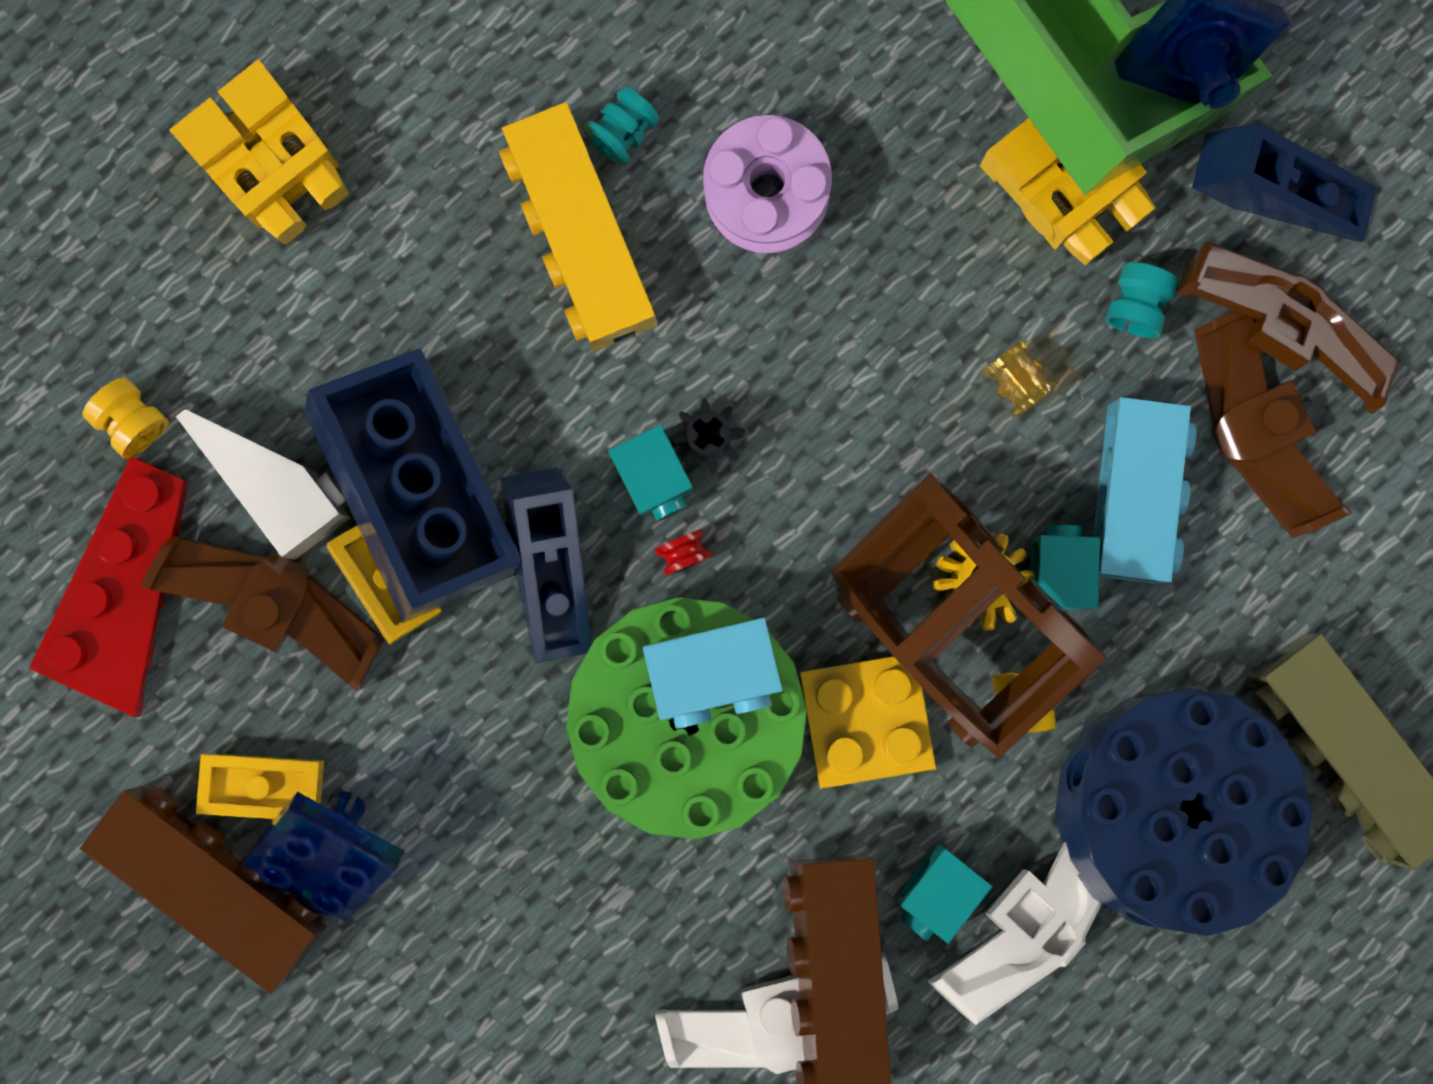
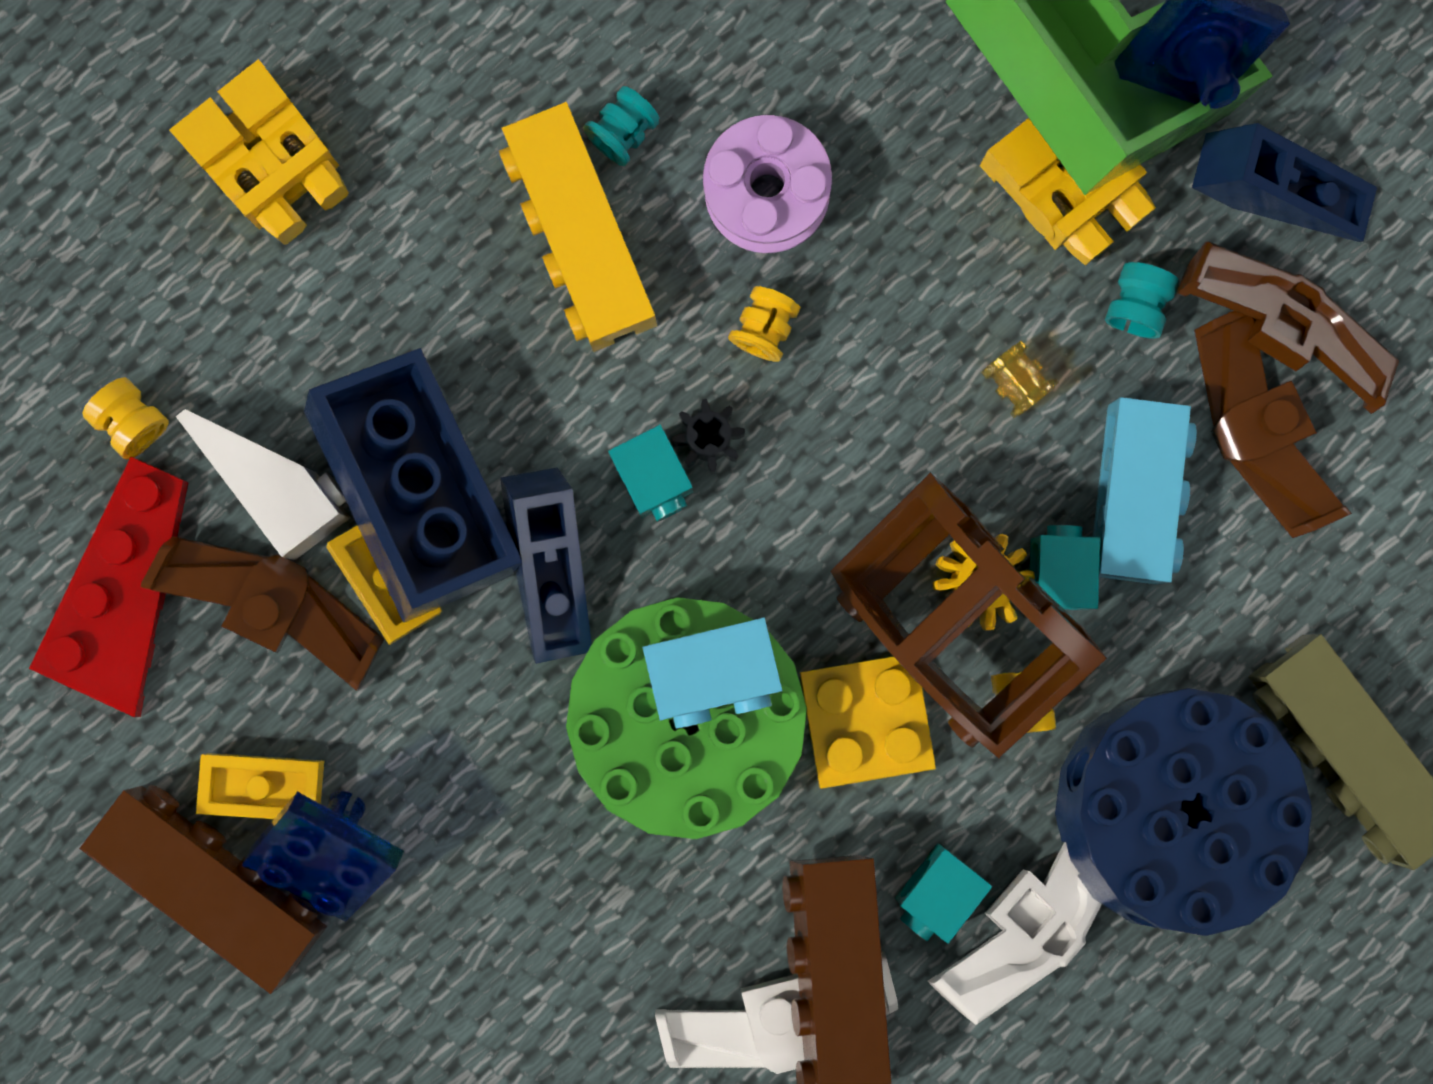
(683, 553): red bush -> none
(765, 323): none -> yellow bush

